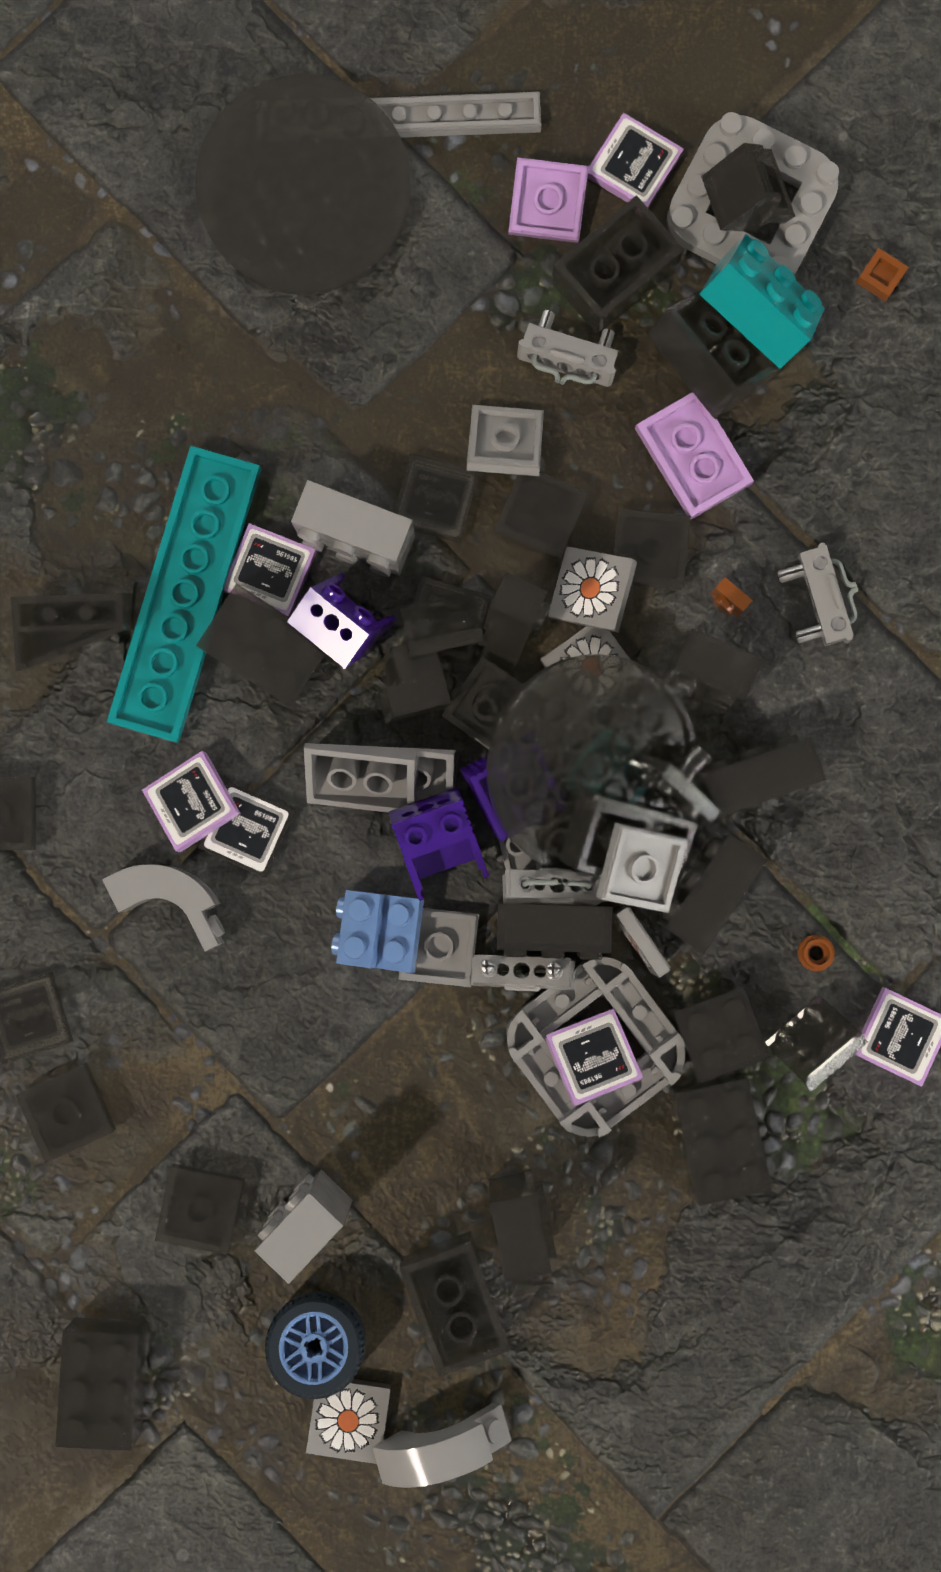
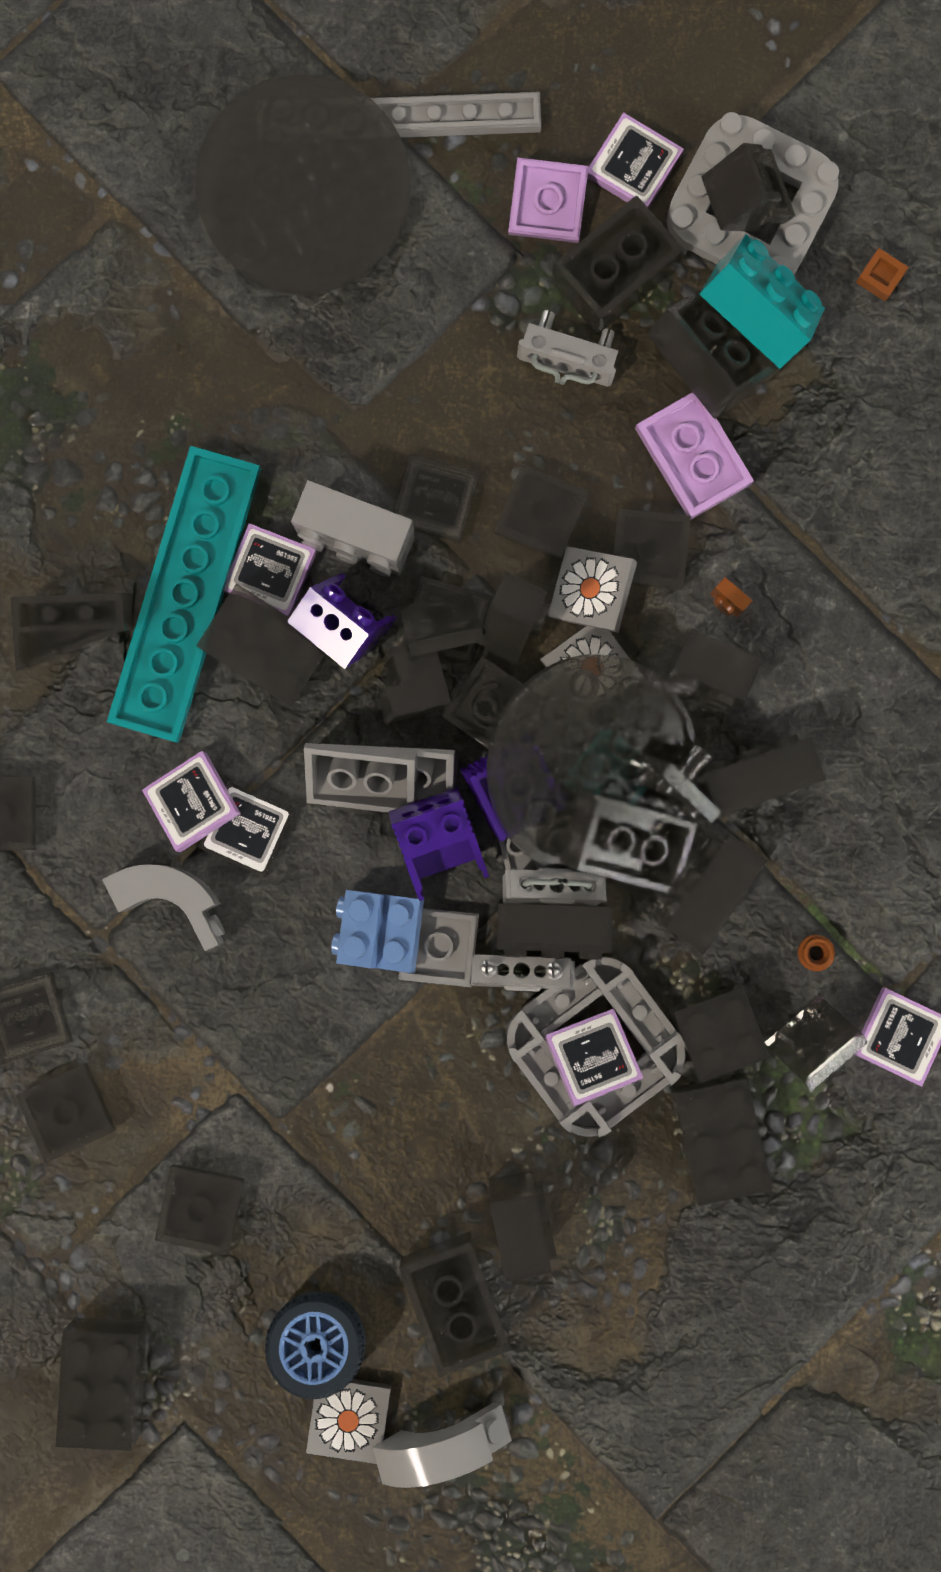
(303, 1225): light grey brick -> none
(505, 440): light grey tile -> none
(640, 941): light grey tile -> none
(641, 868): light grey tile -> none
(824, 596): light grey piece -> none

